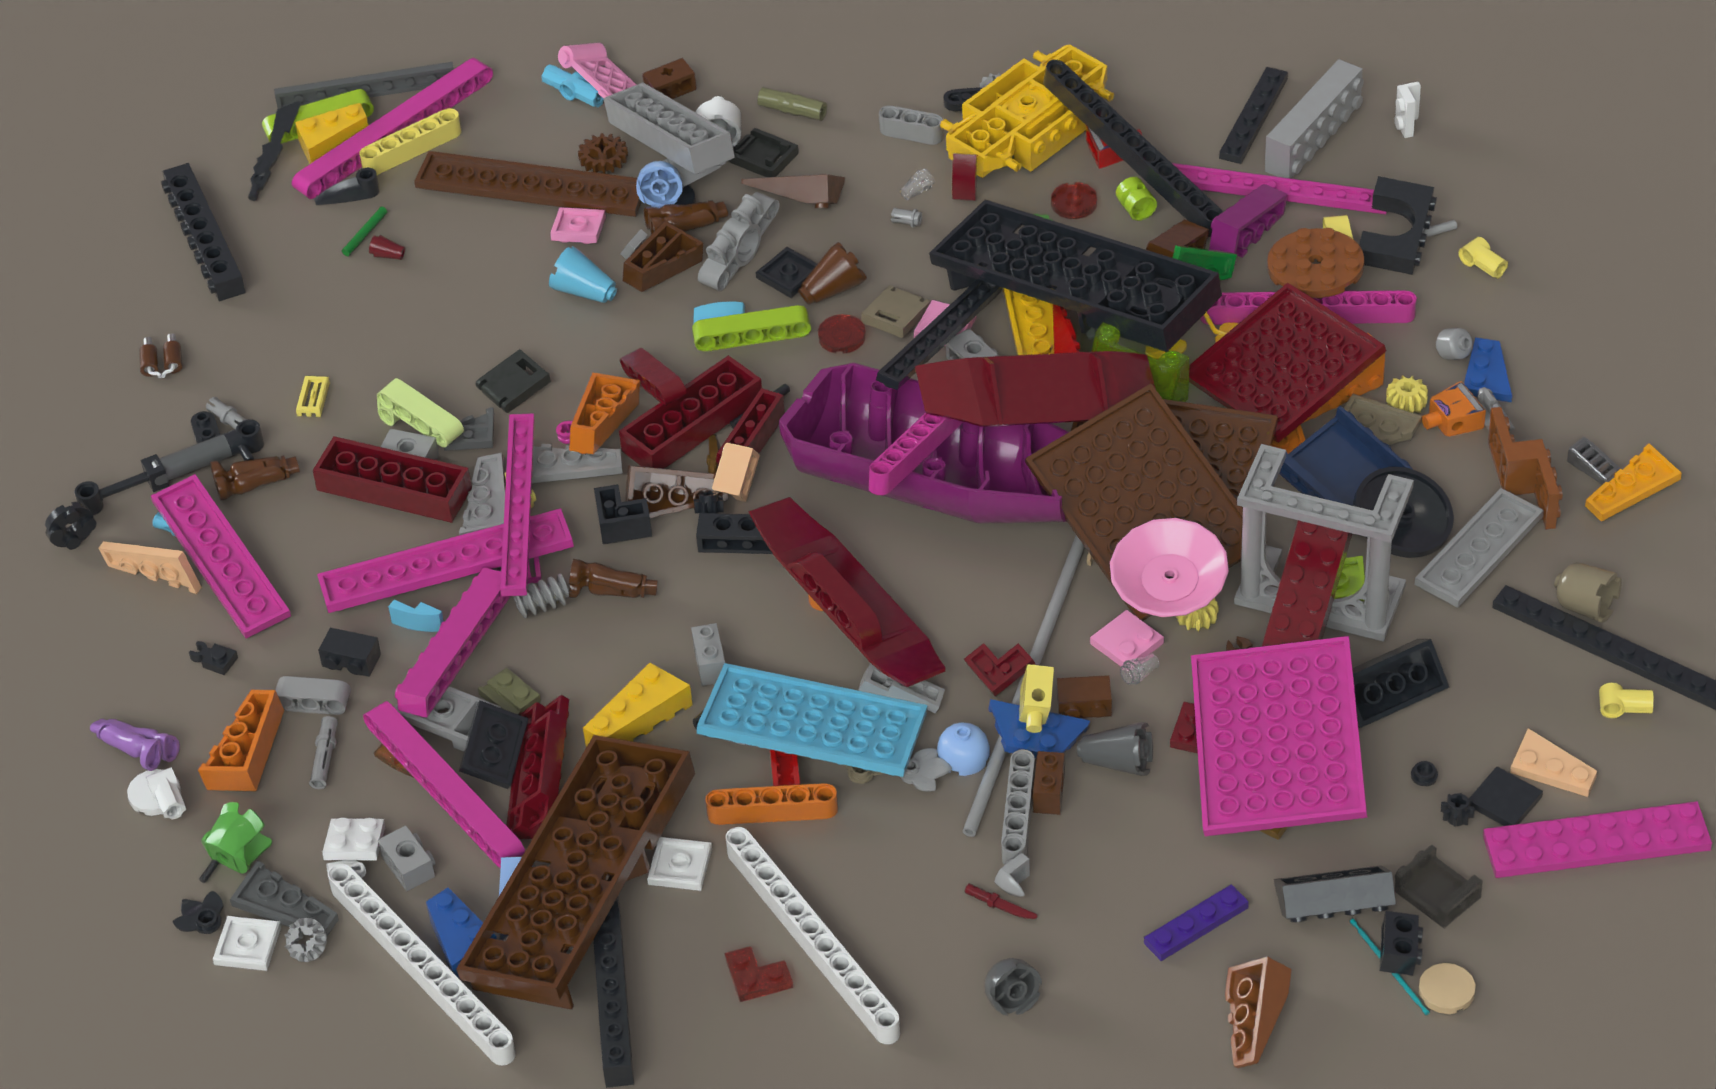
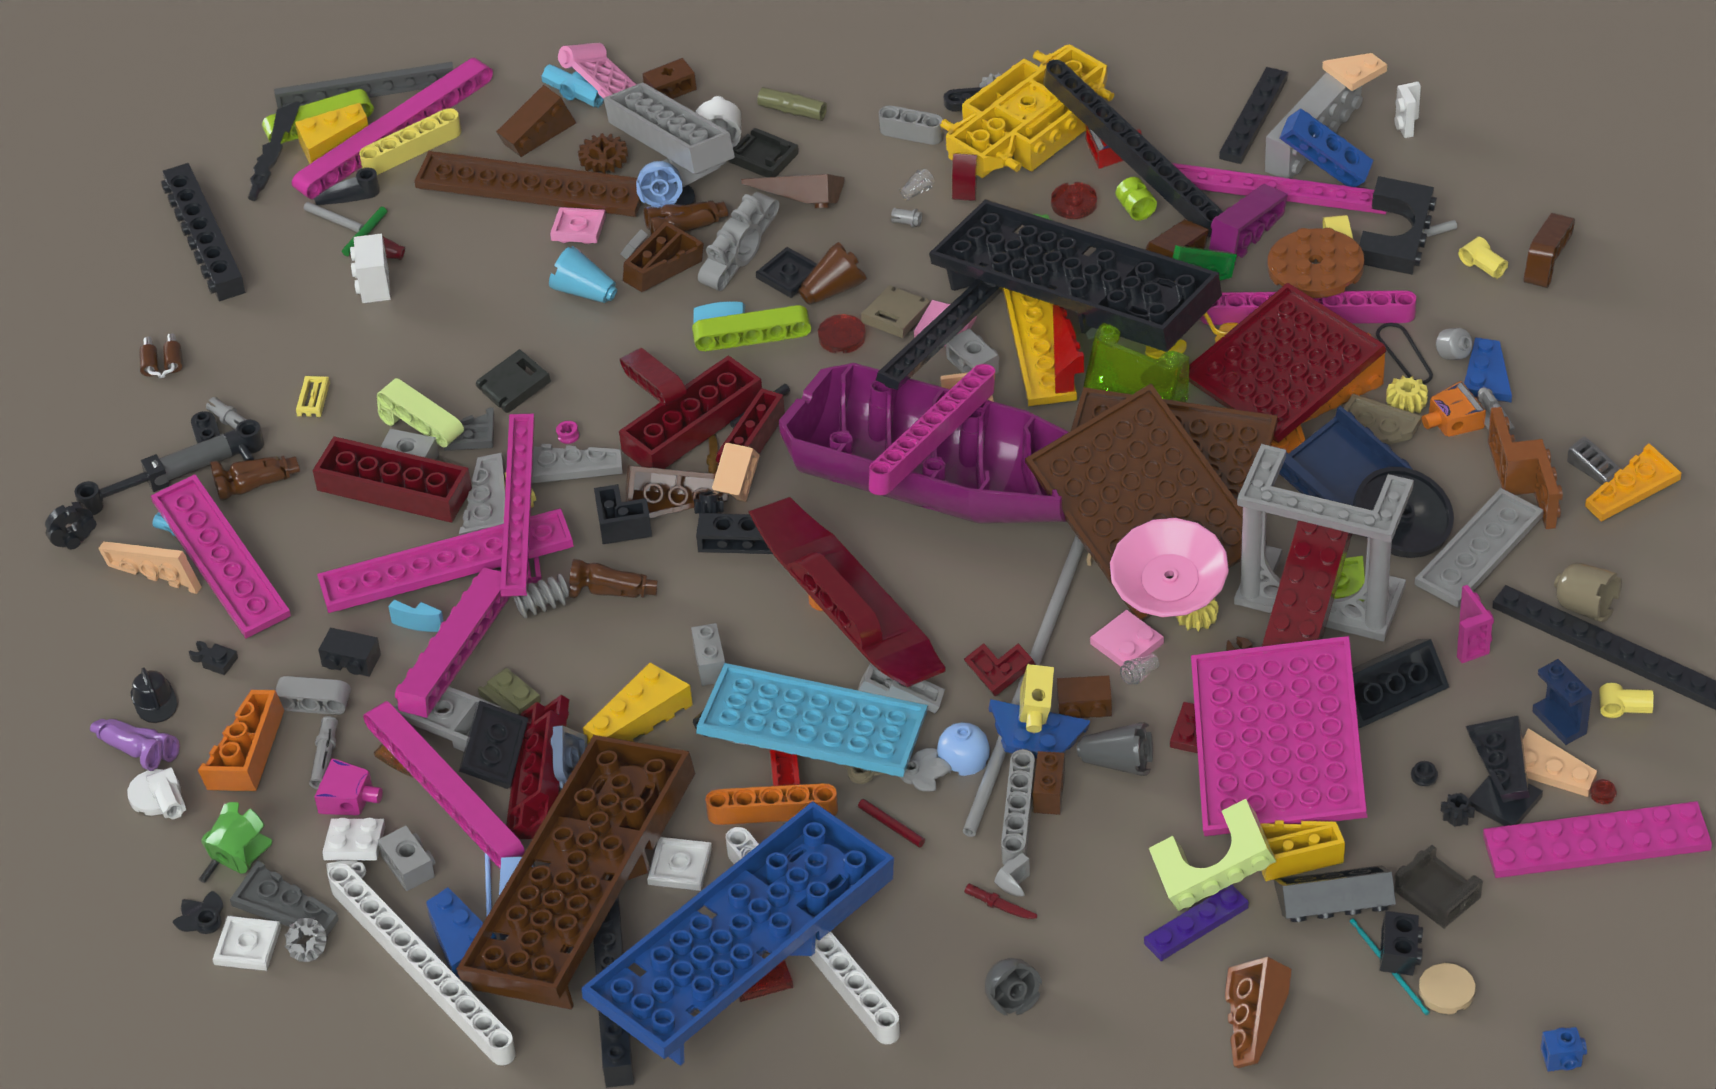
(153, 696): none -> black piece
(331, 216): none -> light grey bar
(345, 790): none -> dark pink torso
(370, 268): none -> white brick
(488, 884): none -> light blue piece
(536, 122): none -> reddish brown wedge
(567, 749): none -> sand blue plate
(602, 410): orange wedge -> none
(769, 901): none -> blue piece
(891, 823): none -> dark red bar
(1031, 386): dark red piece -> none
(1246, 855): none -> yellowish green arch
(1302, 847): none -> yellow wedge
(1326, 149): none -> blue brick
(1355, 70): none -> light nougat wing
(1412, 344): none -> black piece
(1474, 627): none -> dark pink bracket
(1503, 755): none -> black wing
(1546, 249): none -> reddish brown beam
(1563, 1049): none -> blue brick
(1566, 703): none -> dark blue panel
(1603, 791): none -> clear red plate

